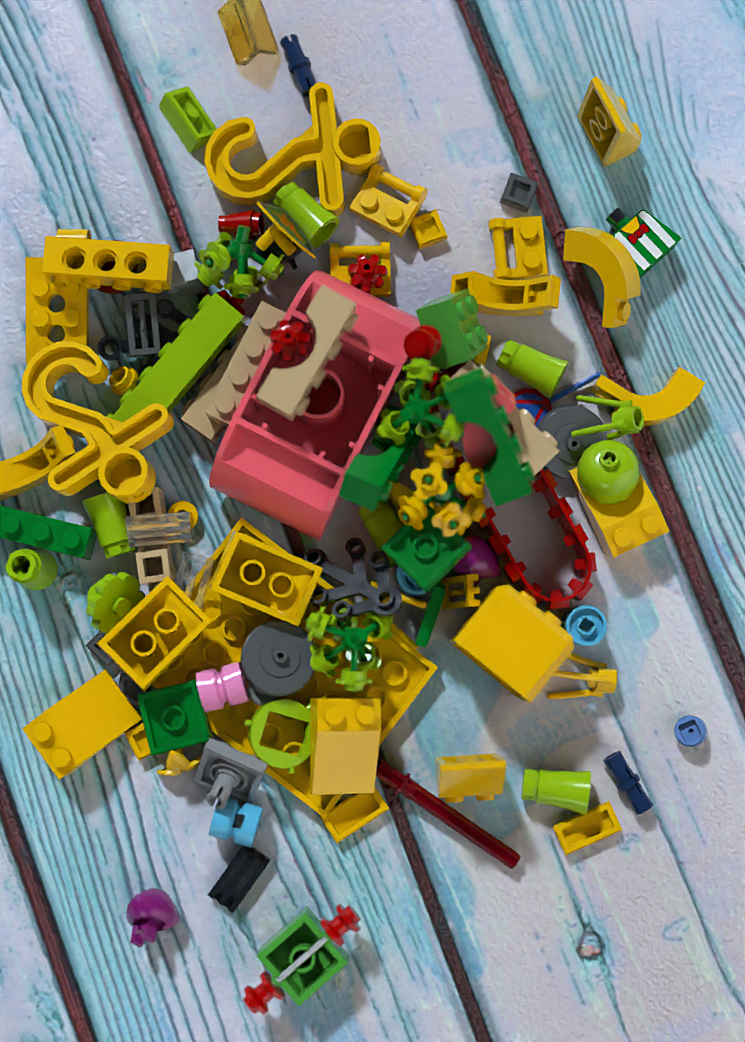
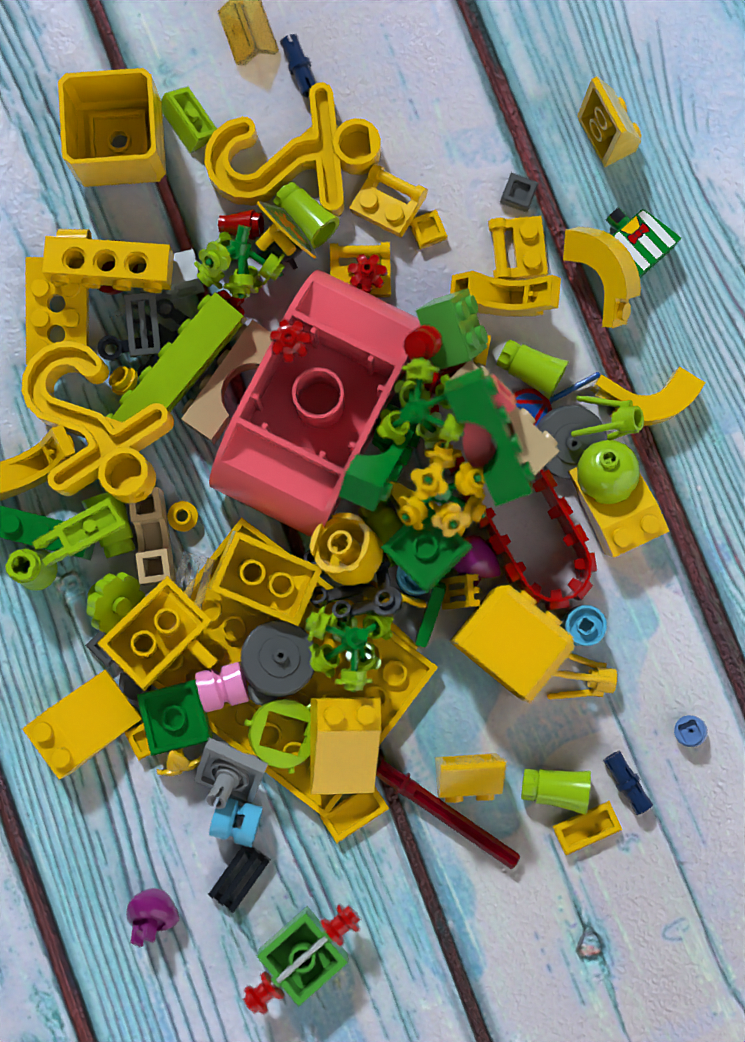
(82, 531): none -> lime hinge
(103, 106): none -> yellow plate
(158, 529): clear tile -> none
(203, 654): none -> yellow tile
(243, 364): tan arch -> none
(288, 389): tan arch -> none
(347, 549): none -> yellow brick

